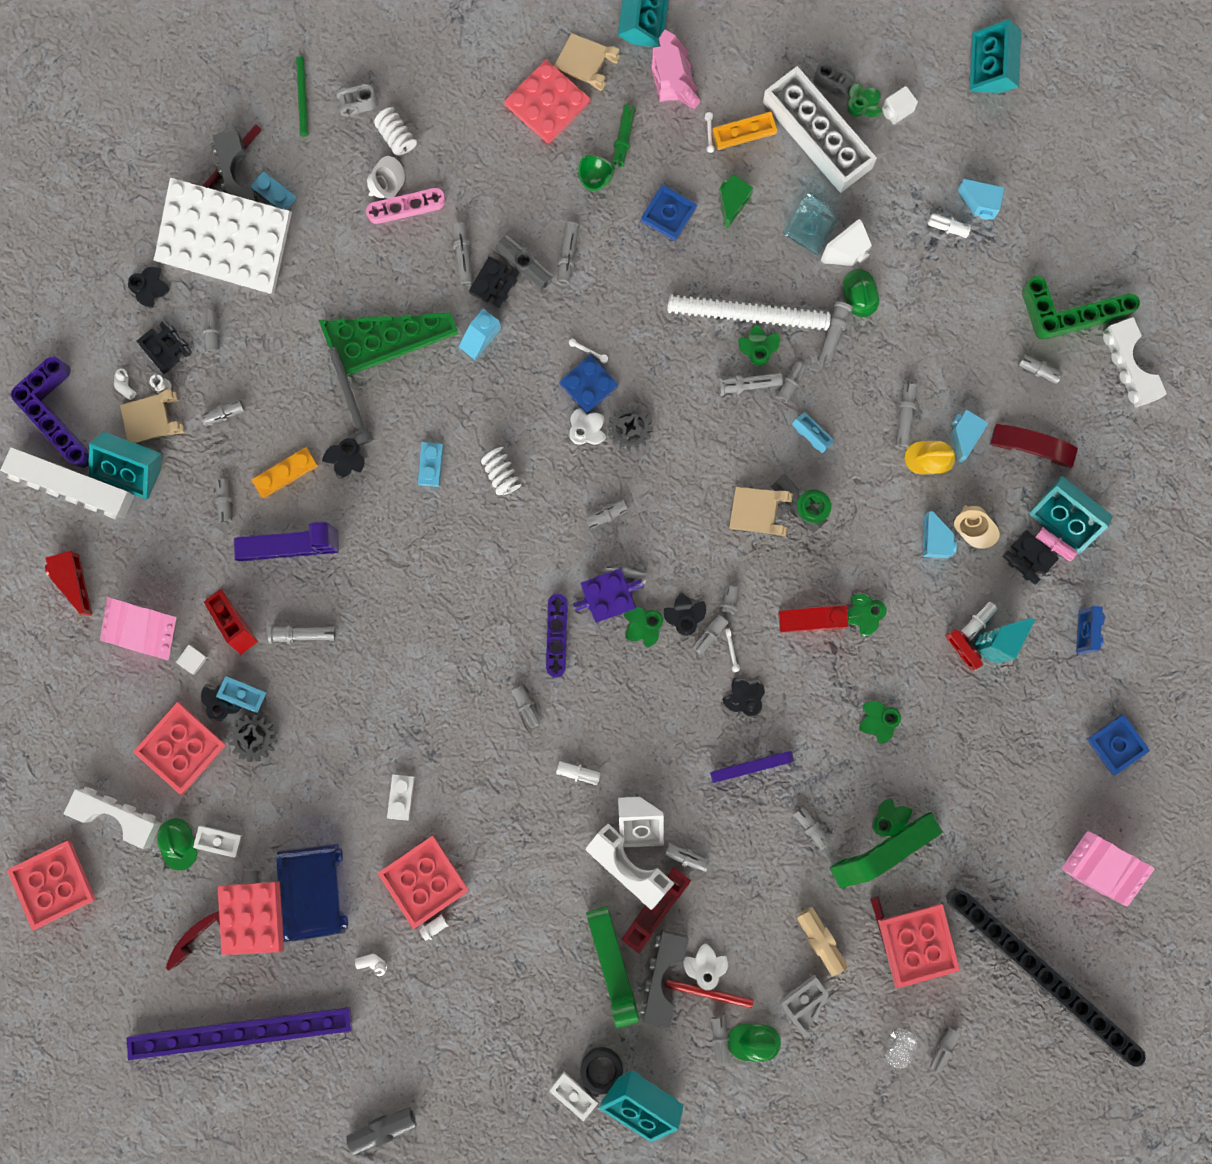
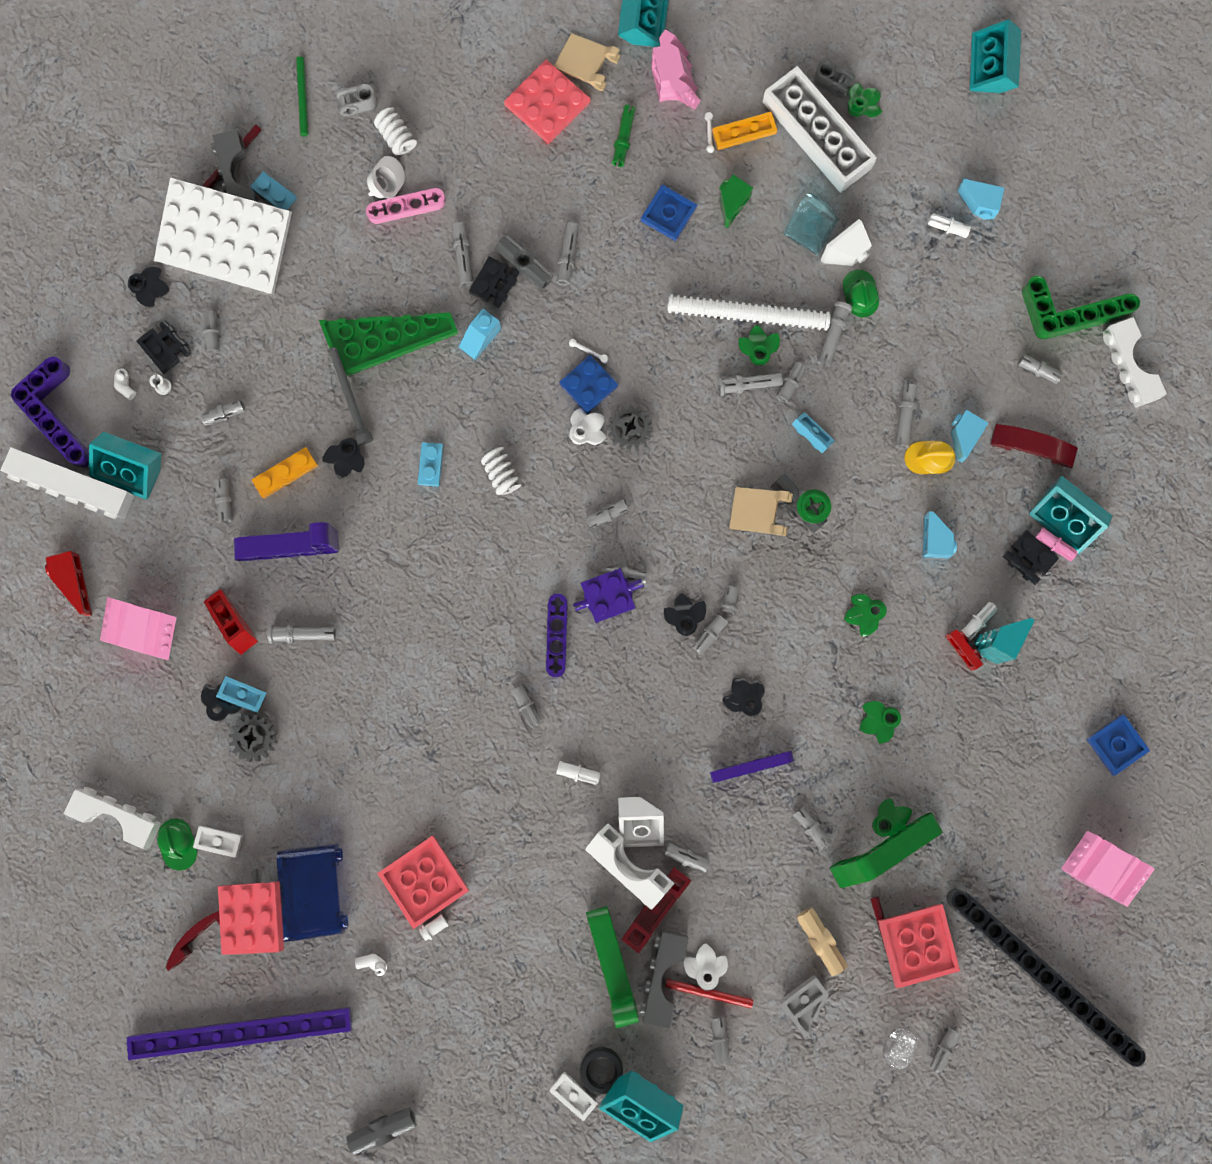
(51, 885): coral plate -> none
(148, 418): tan flag -> none
(180, 748): coral plate -> none
(191, 659): white tile -> none
(400, 797): white plate -> none
(595, 172): green helmet -> none
(640, 627): green plate -> none
(735, 667): white hinge -> none
(754, 1042): green piece -> none
(814, 619): red slope -> none
(899, 105): white brick -> none
(976, 527): tan piece -> none
(1089, 629): blue plate -> none

